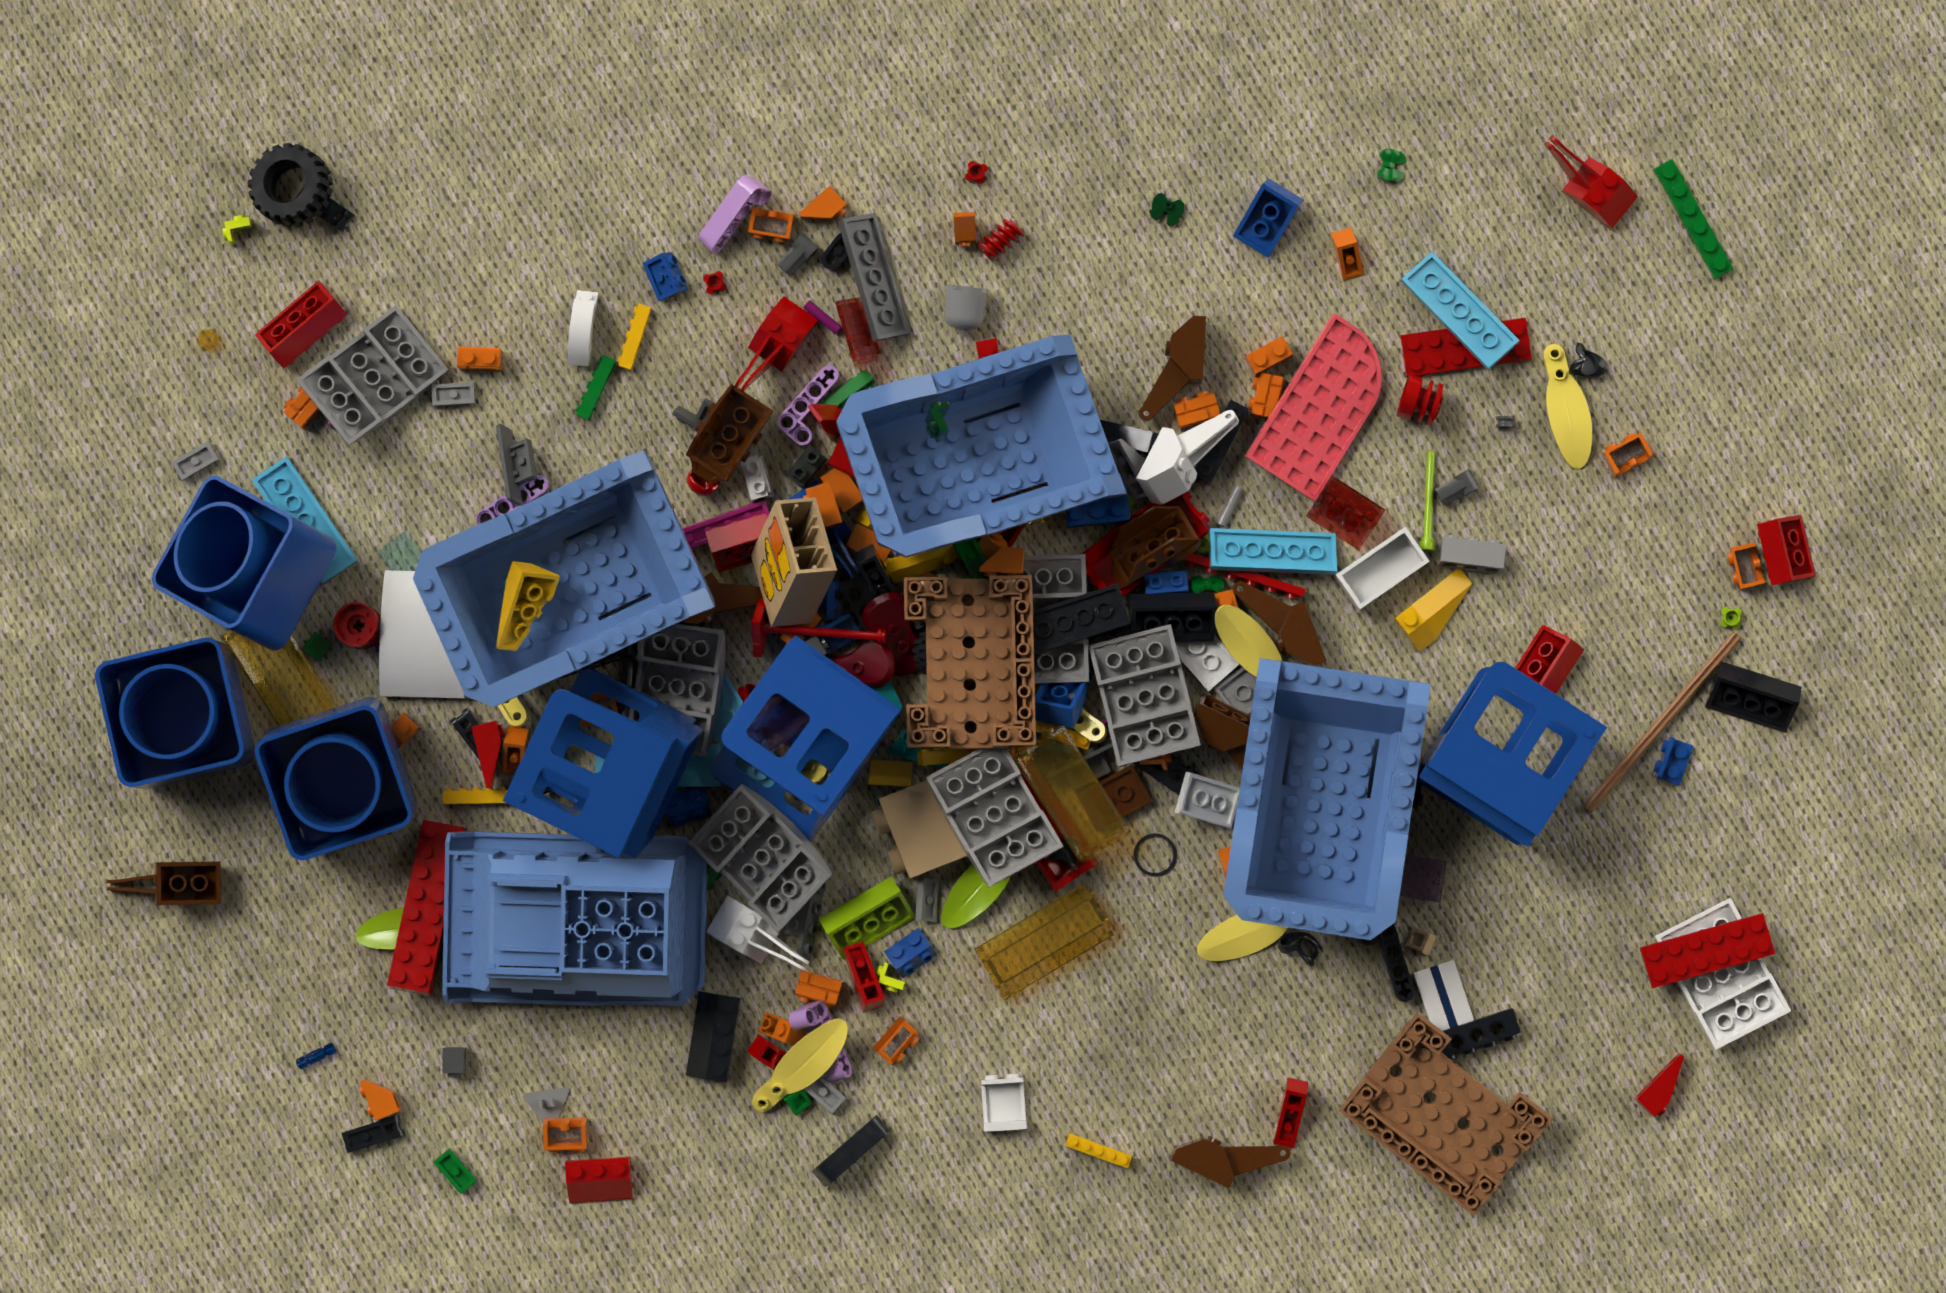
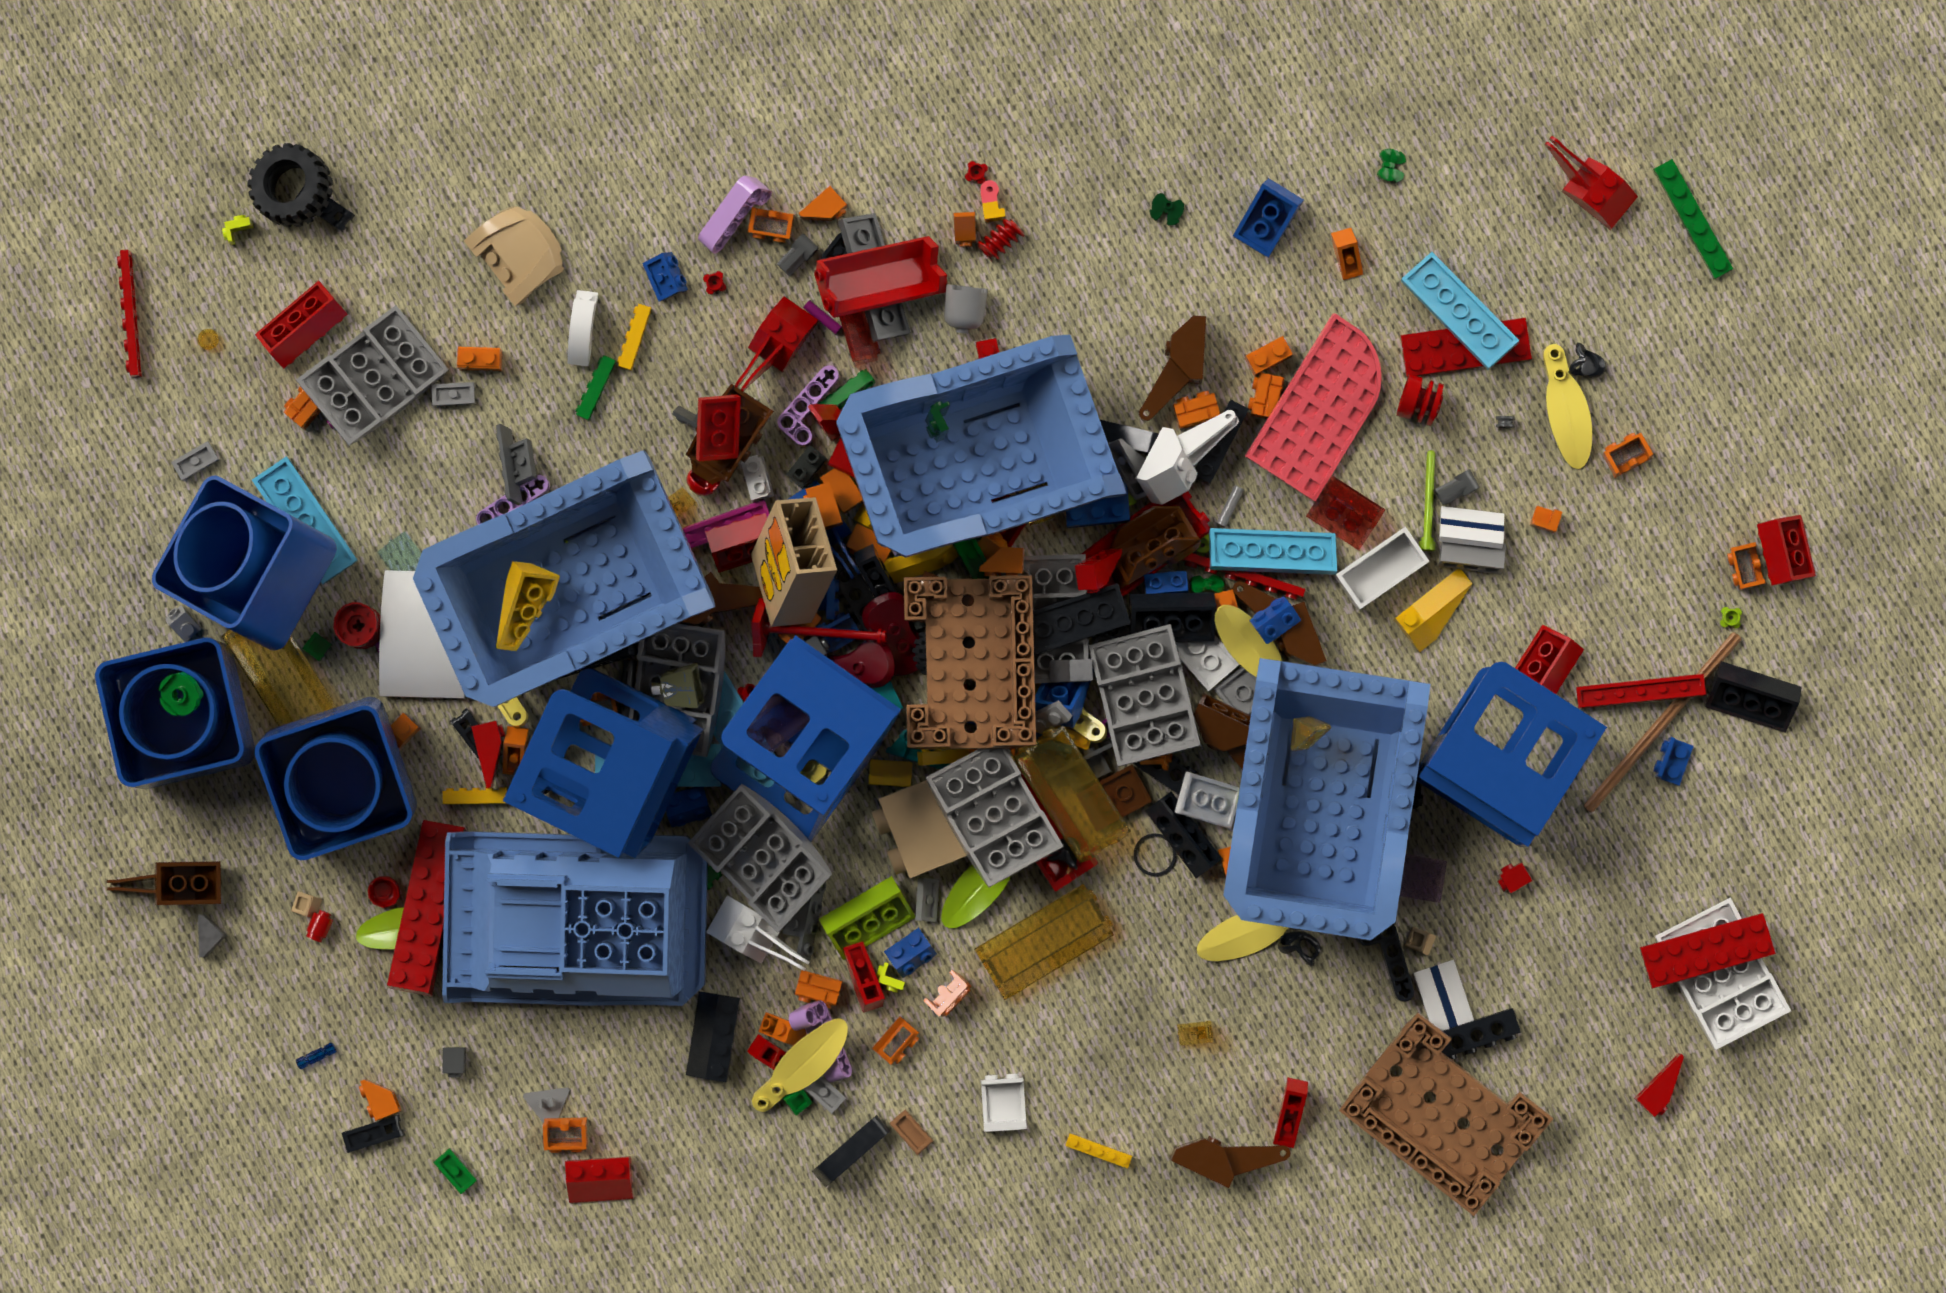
(128, 304): none -> red plate
(182, 623): none -> light grey bracket
(190, 689): none -> green plate
(209, 935): none -> flat silver slope
(306, 904): none -> tan slope
(319, 926): none -> red brick
(383, 891): none -> red hair
(518, 251): none -> tan piece
(680, 687): none -> olive torso
(681, 502): none -> clear yellow slope
(718, 427): none -> red plate
(880, 276): none -> red panel
(911, 1132): none -> medium nougat tile
(949, 995): none -> window
(989, 196): none -> leg
(1051, 715): none -> light grey plate
(1071, 670): none -> flat silver slope
(1097, 569): none -> red slope
(1183, 835): none -> black brick
(1195, 1033): none -> clear yellow slope
(1275, 619): none -> blue bracket
(1307, 732): none -> clear yellow slope
(1471, 527): none -> white tile
(1513, 877): none -> red brick
(1546, 519): none -> orange panel
(1641, 691): none -> red plate

